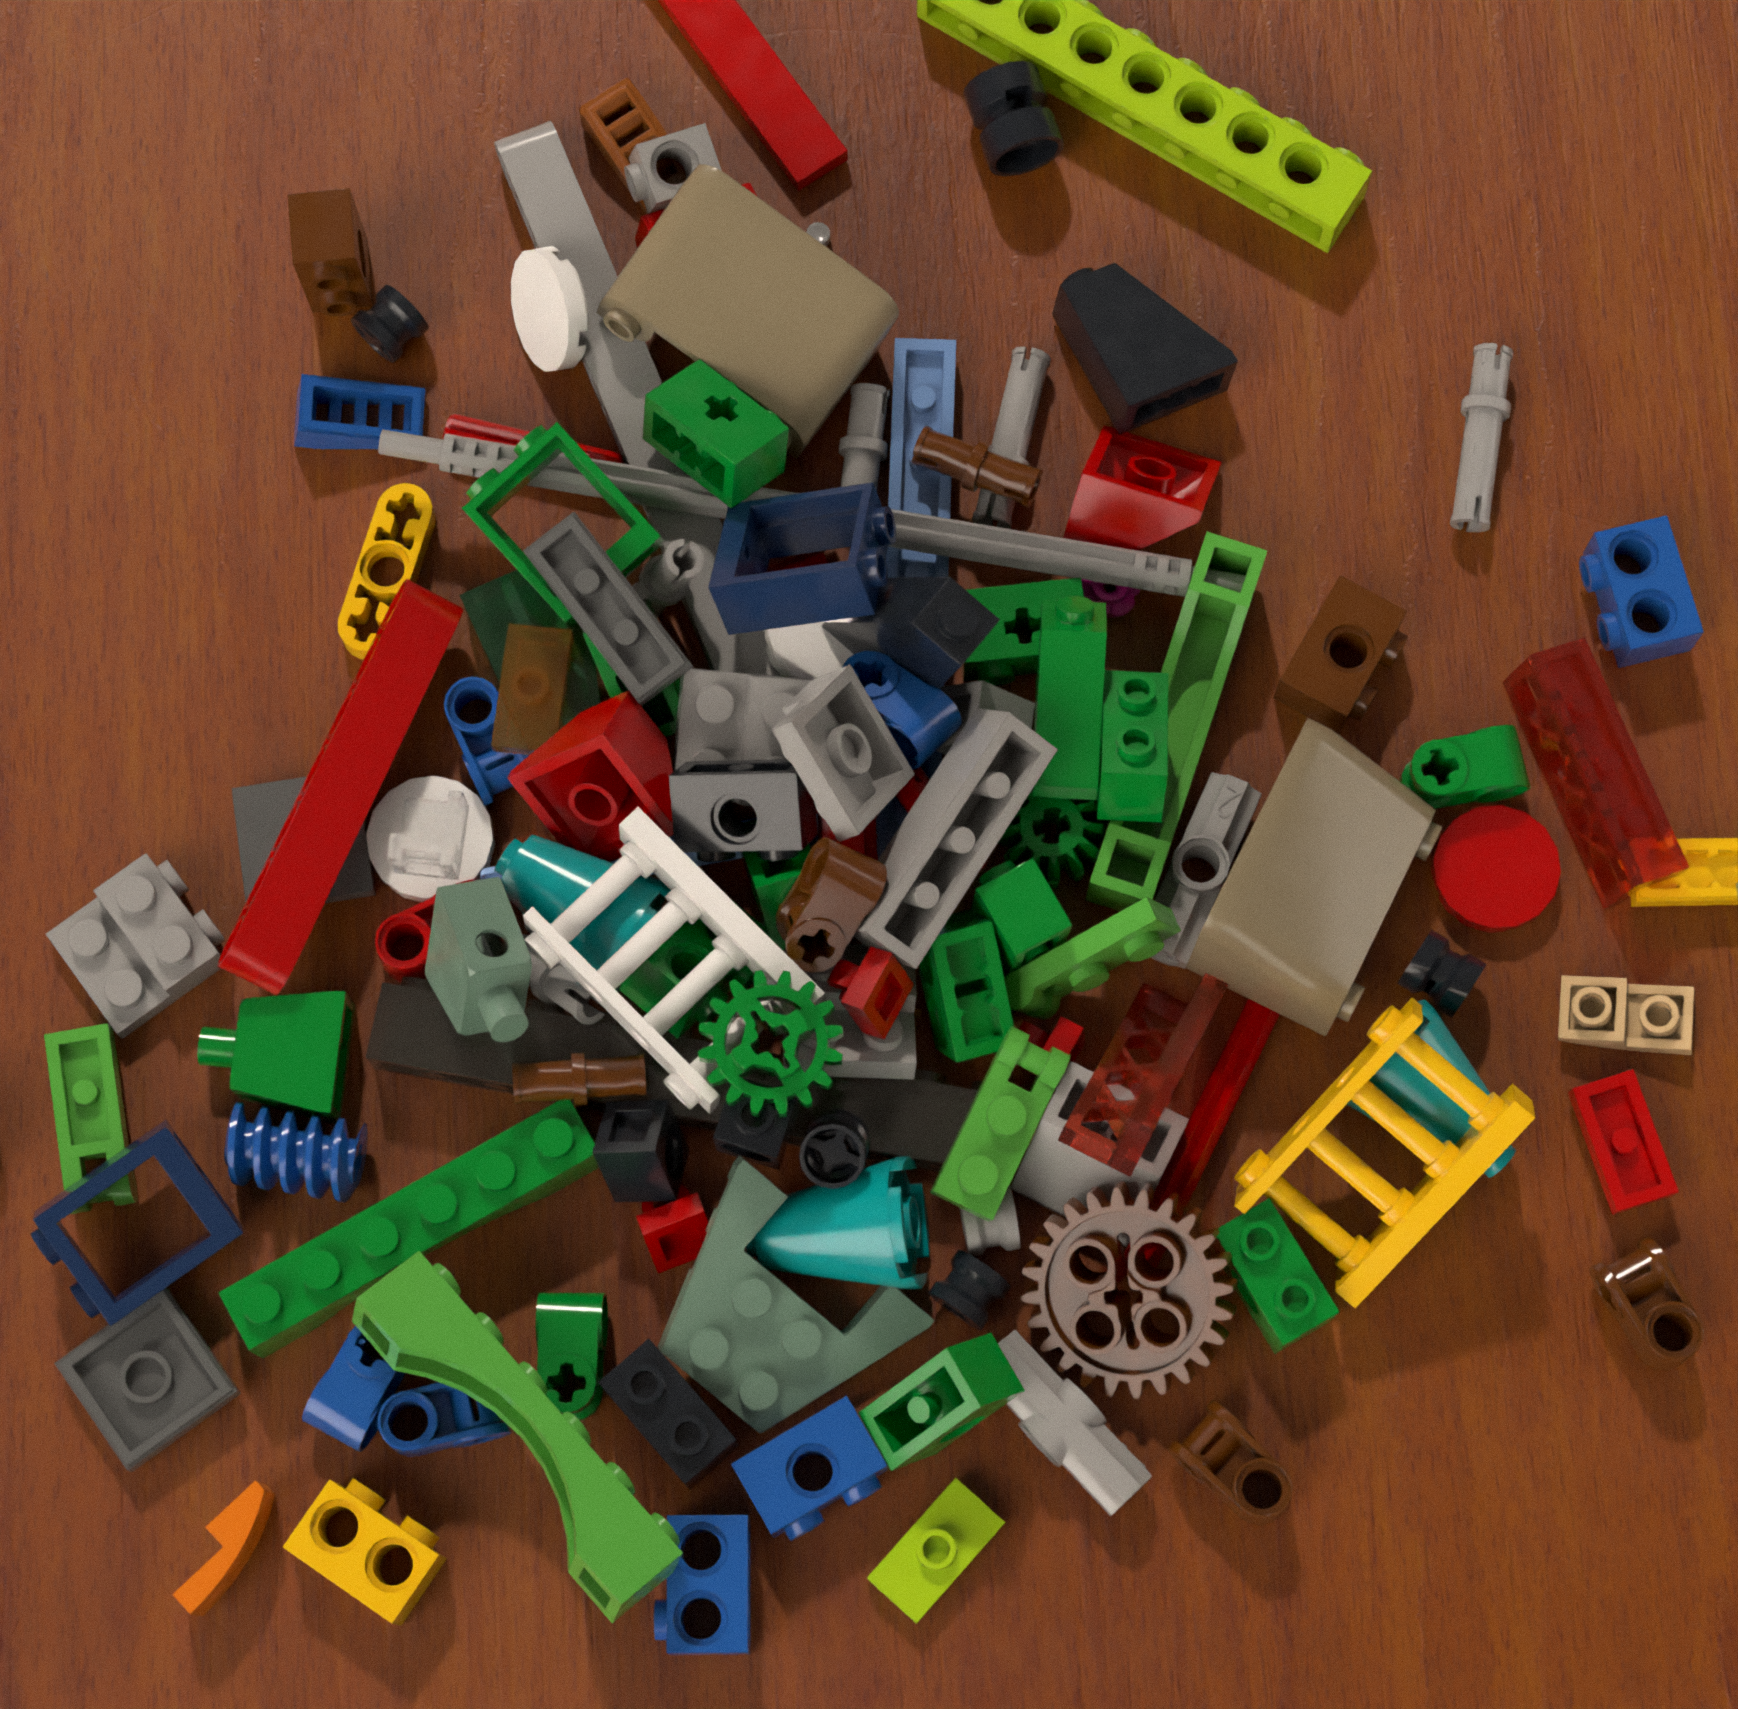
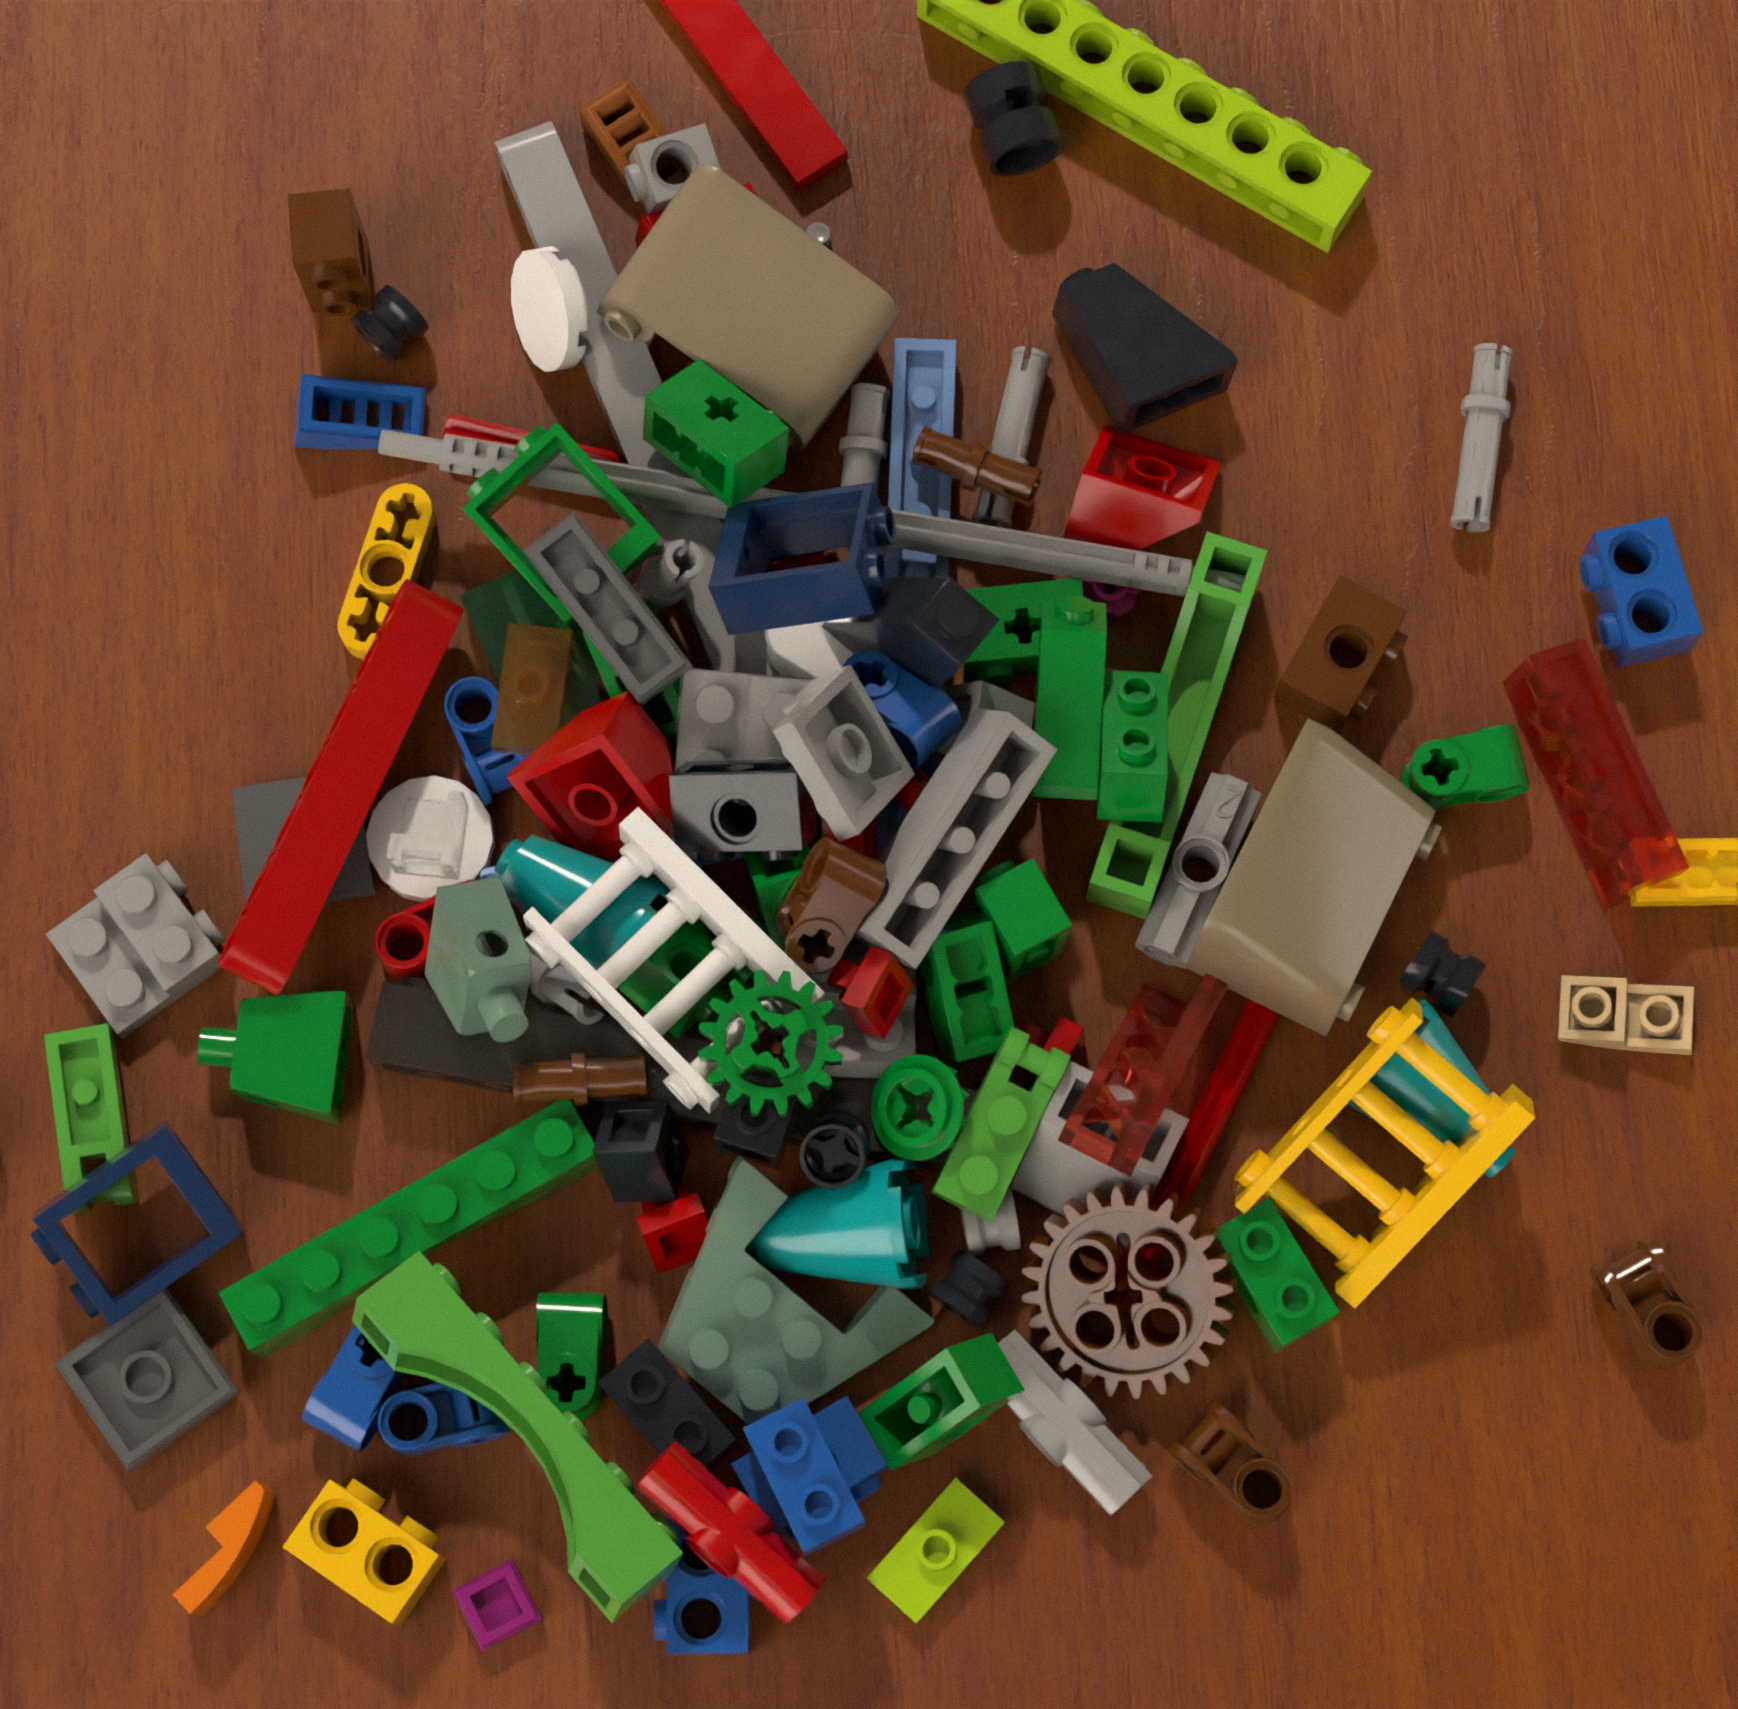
(294, 1154): blue piece -> none
(497, 1605): none -> magenta tile
(730, 1533): none -> red piece
(804, 1477): none -> blue brick
(894, 1107): none -> green gear
(1073, 843): green gear -> none
(1088, 957): bright green plate -> none
(1495, 868): red tile -> none
(1623, 1142): red plate -> none

